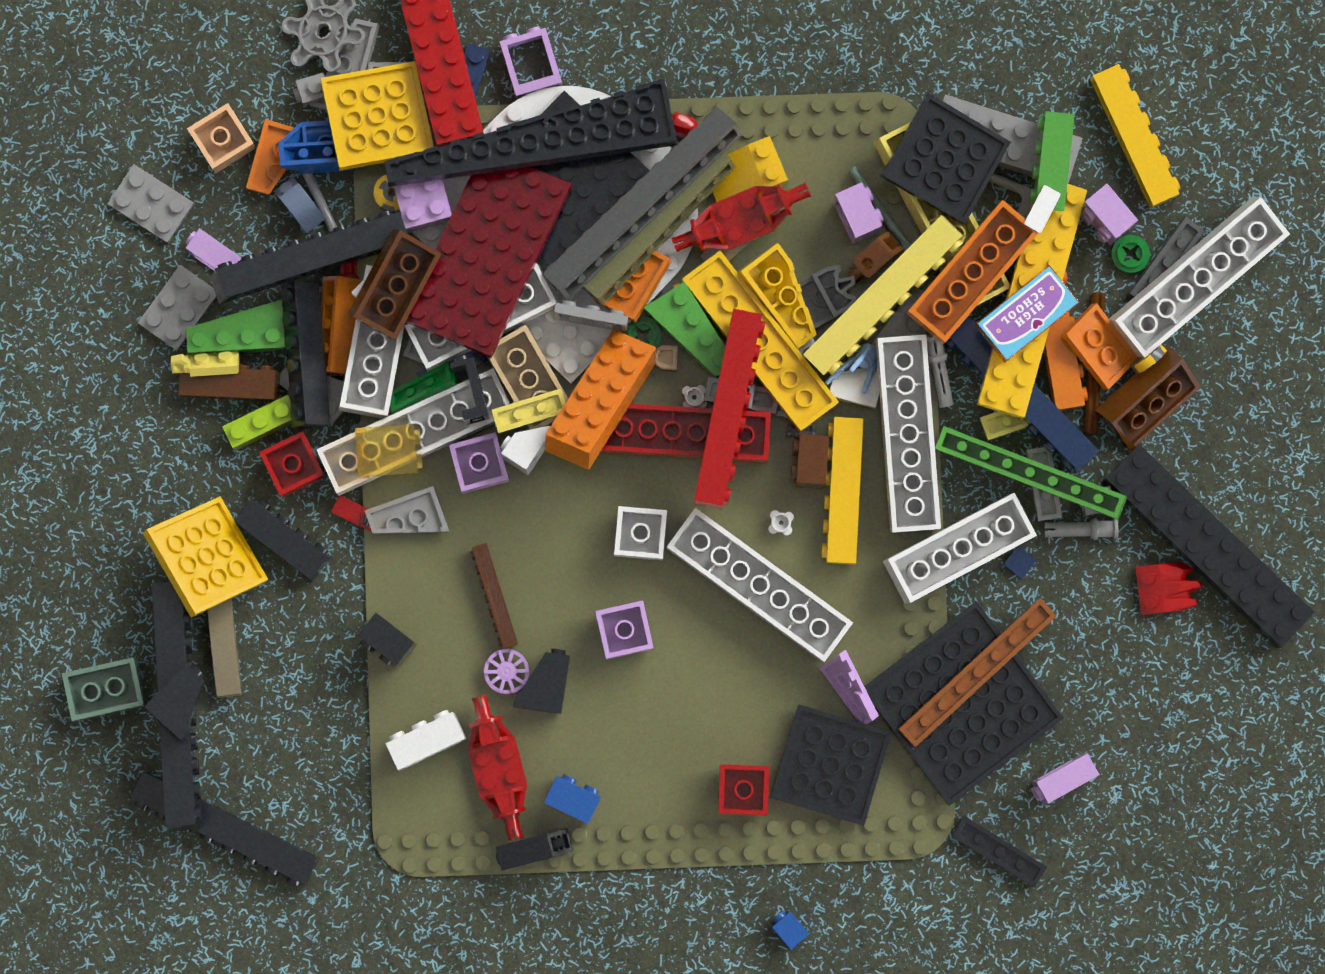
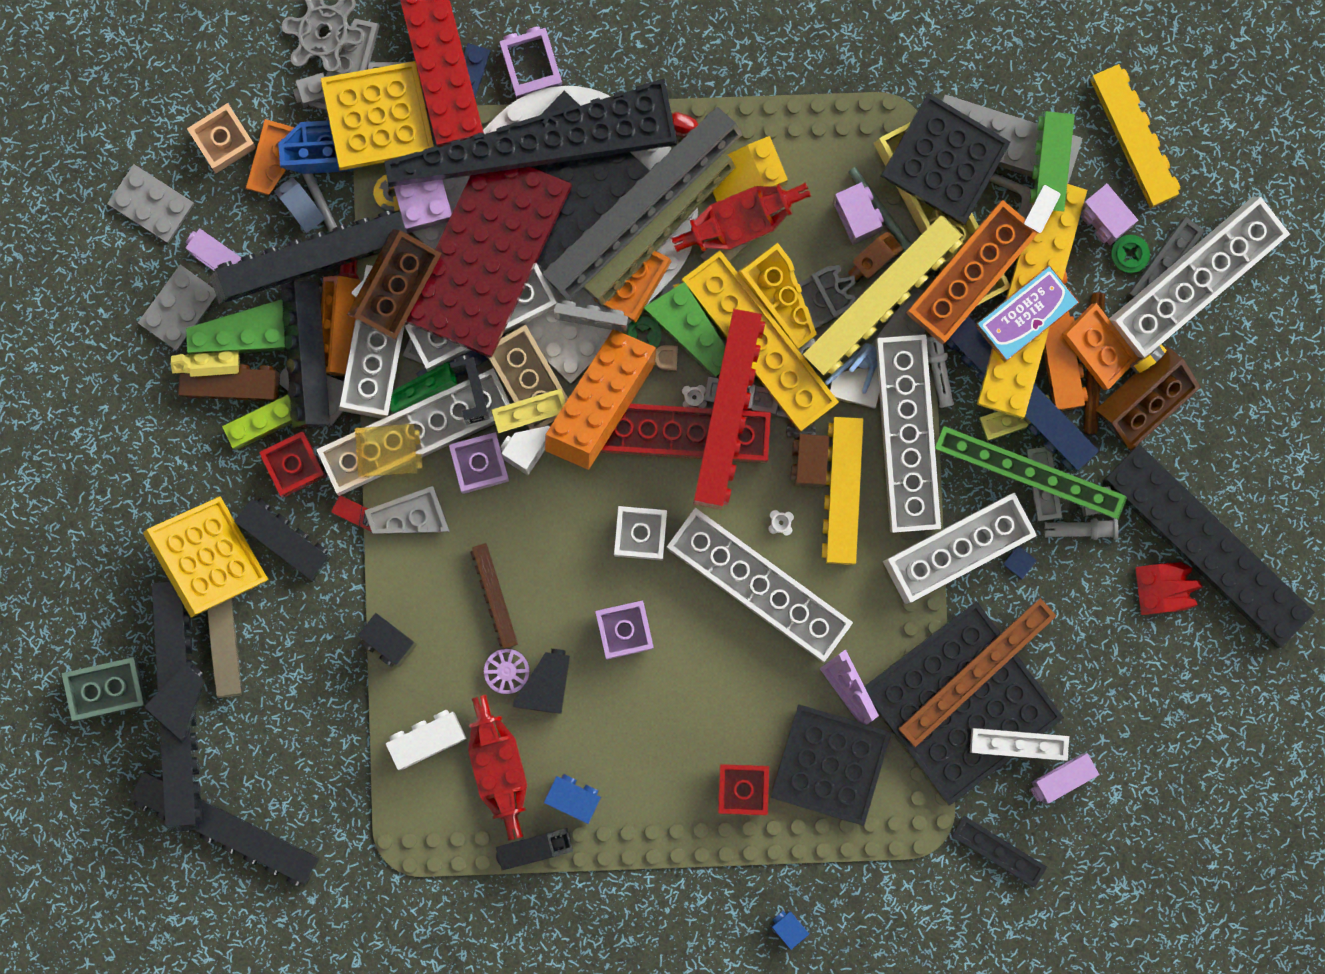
(1019, 744): none -> white plate

